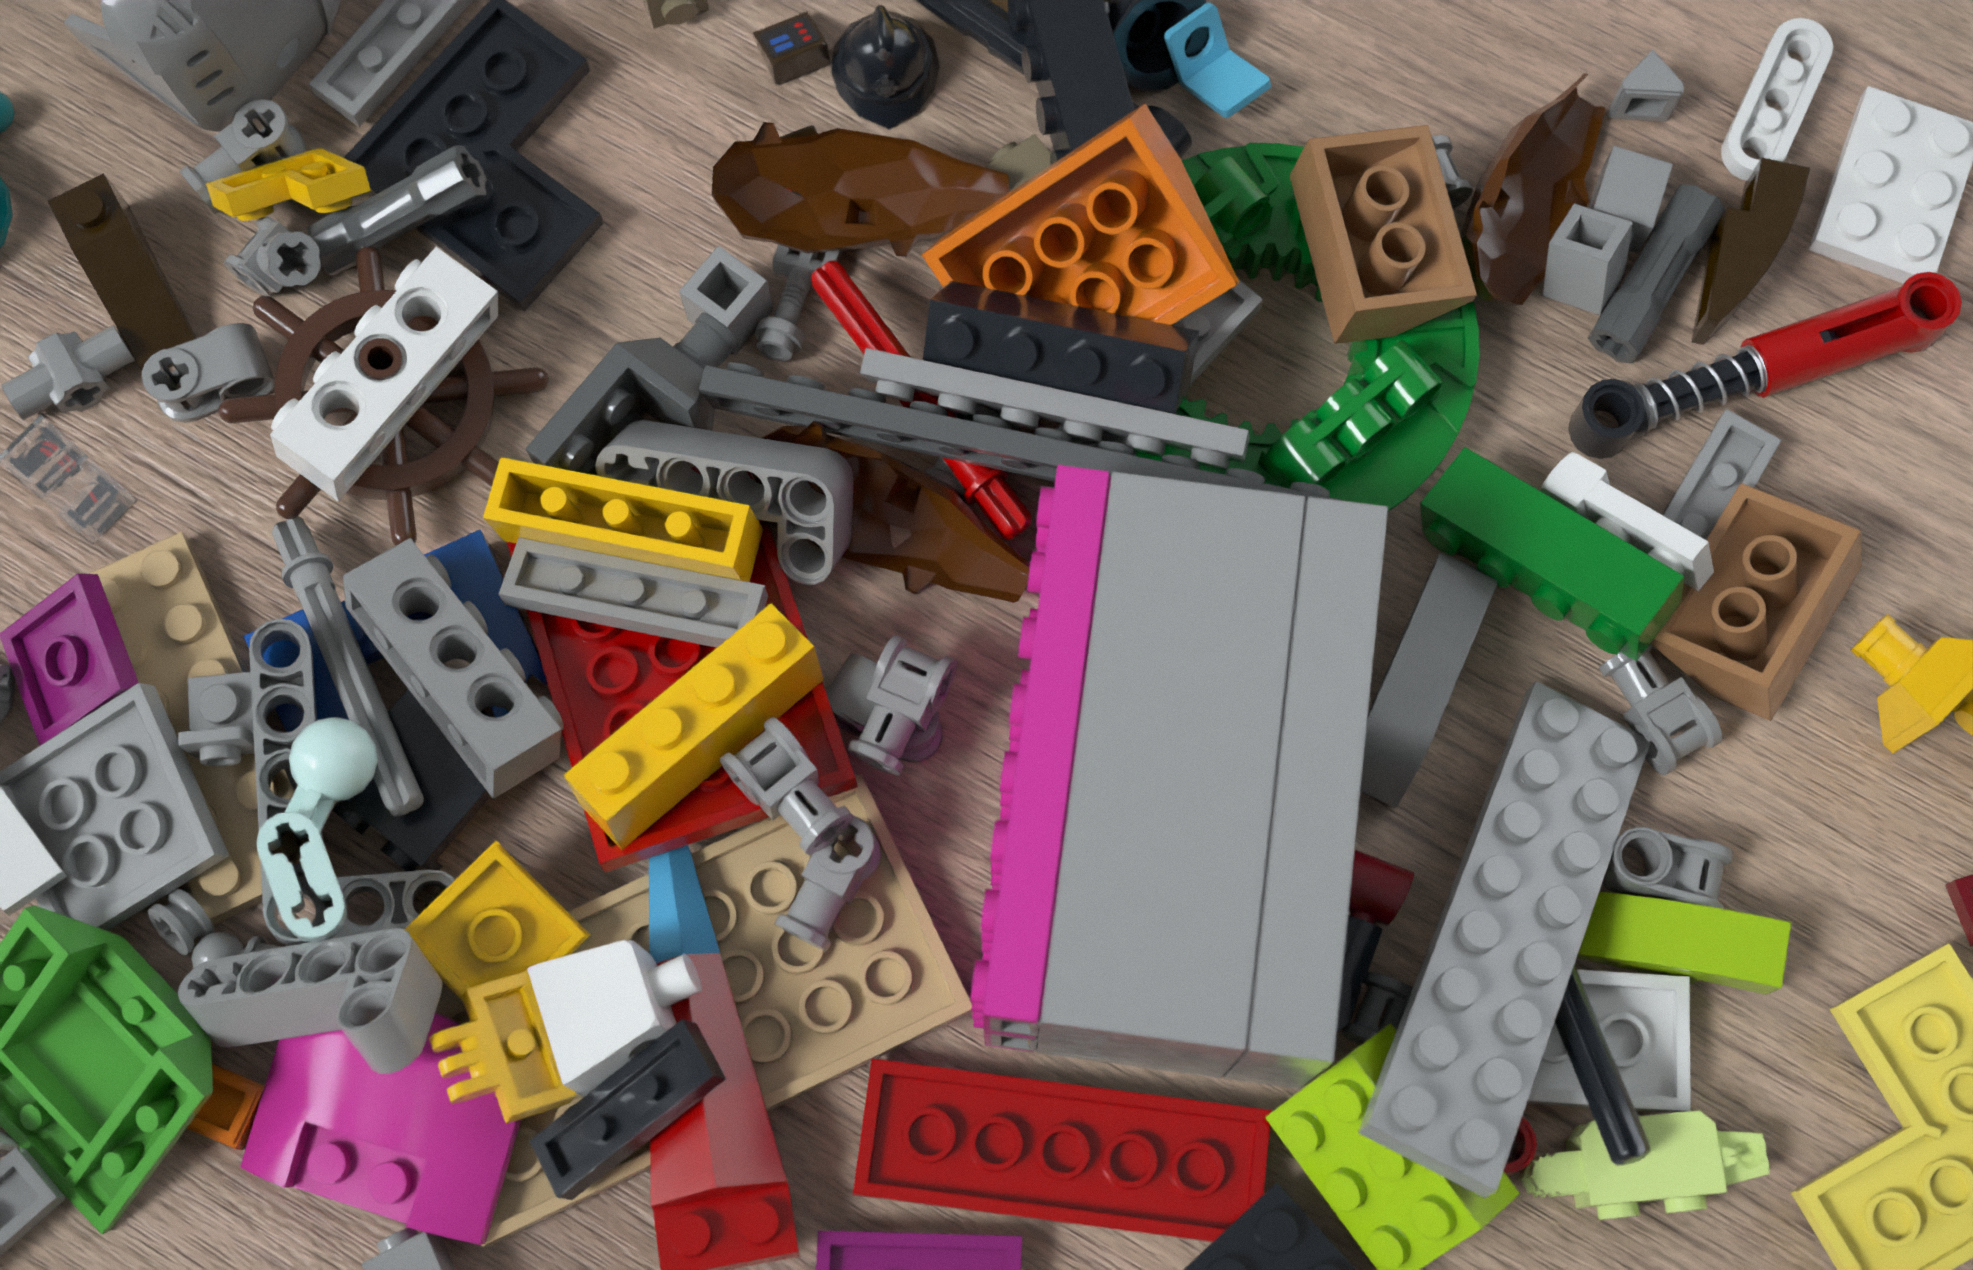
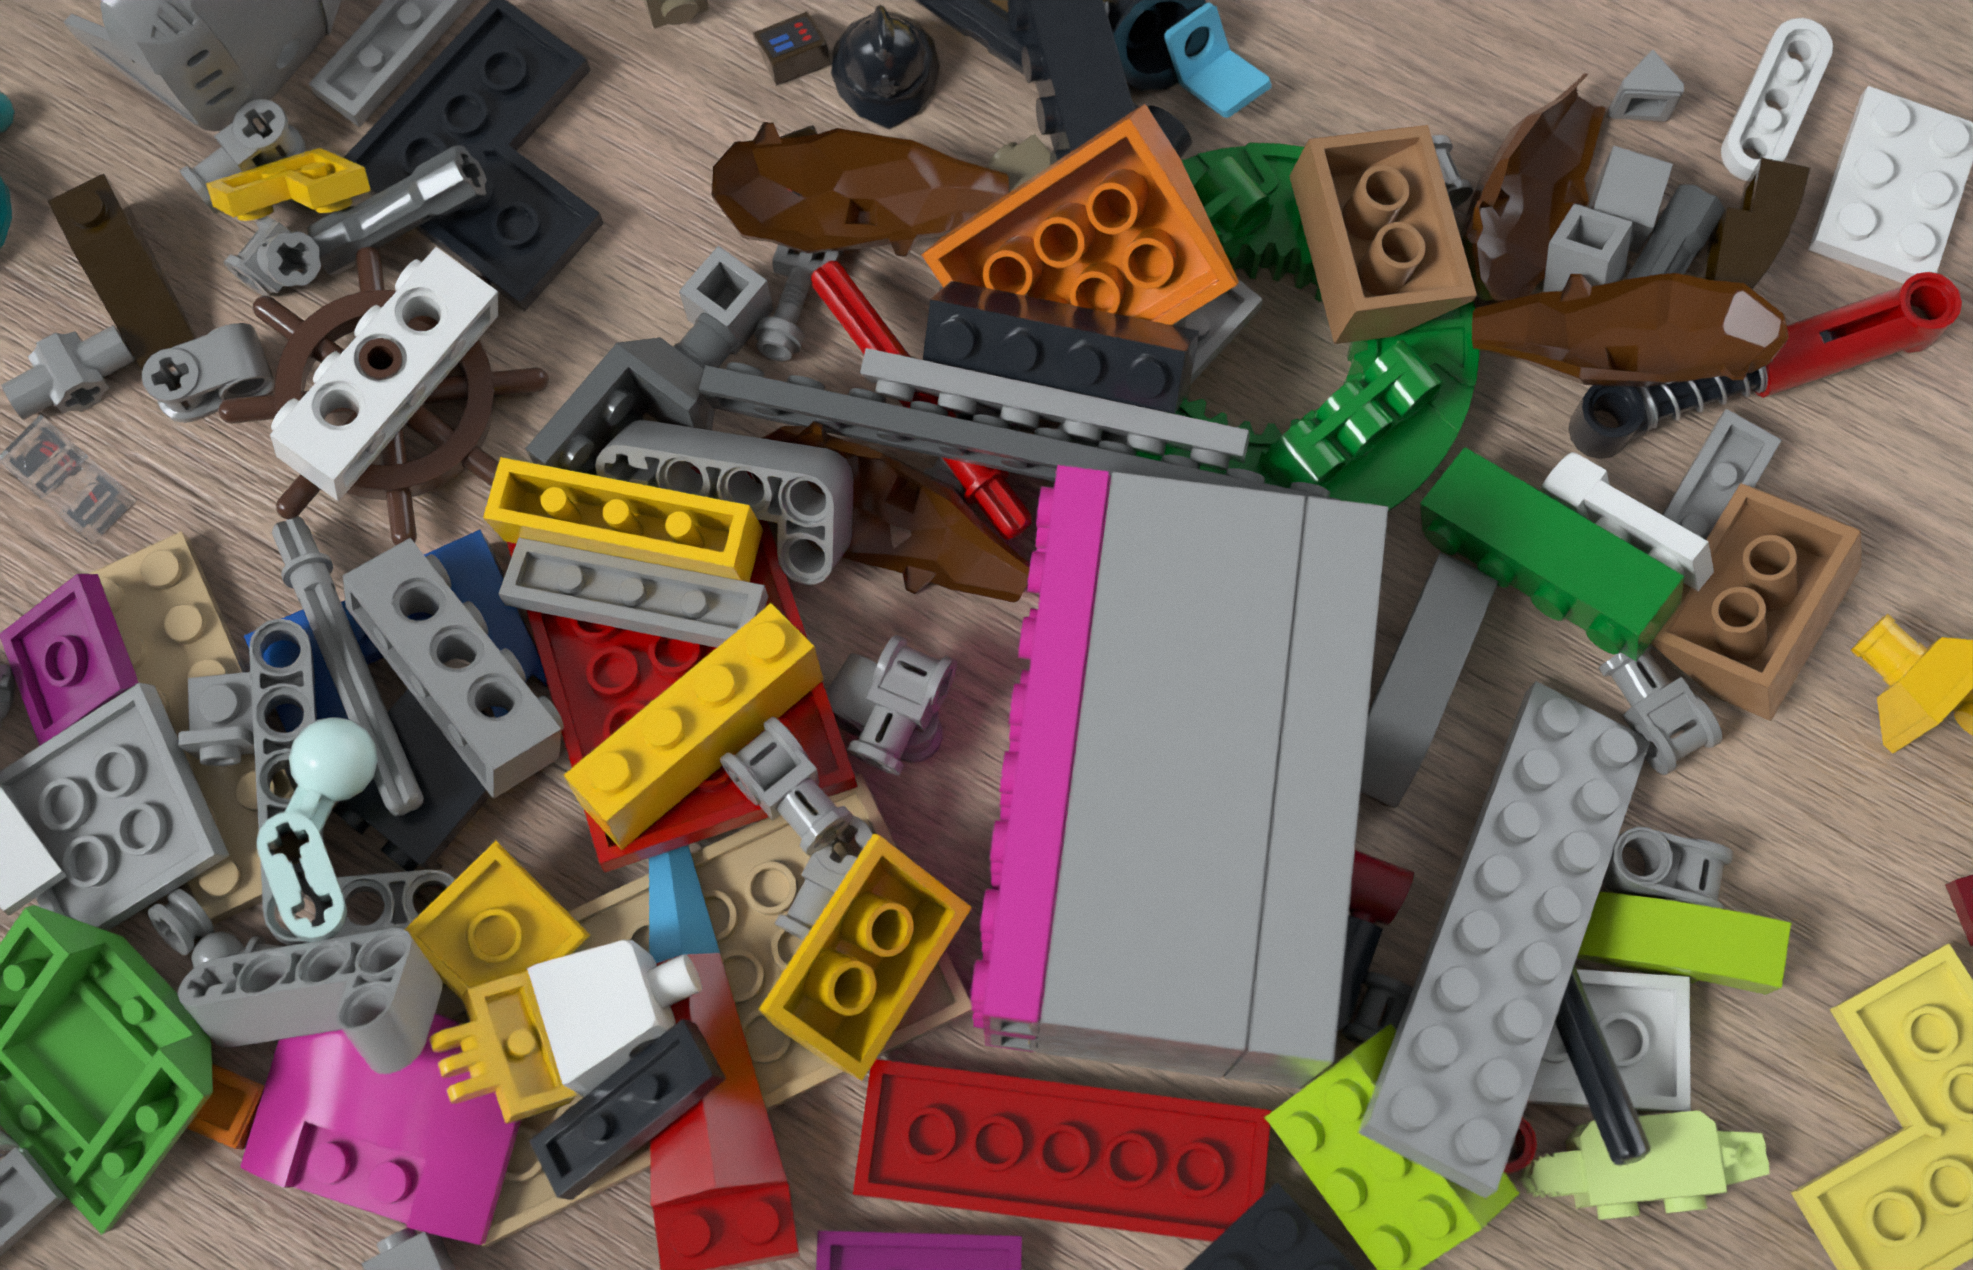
(865, 959): none -> yellow slope
(1636, 330): none -> reddish brown piece

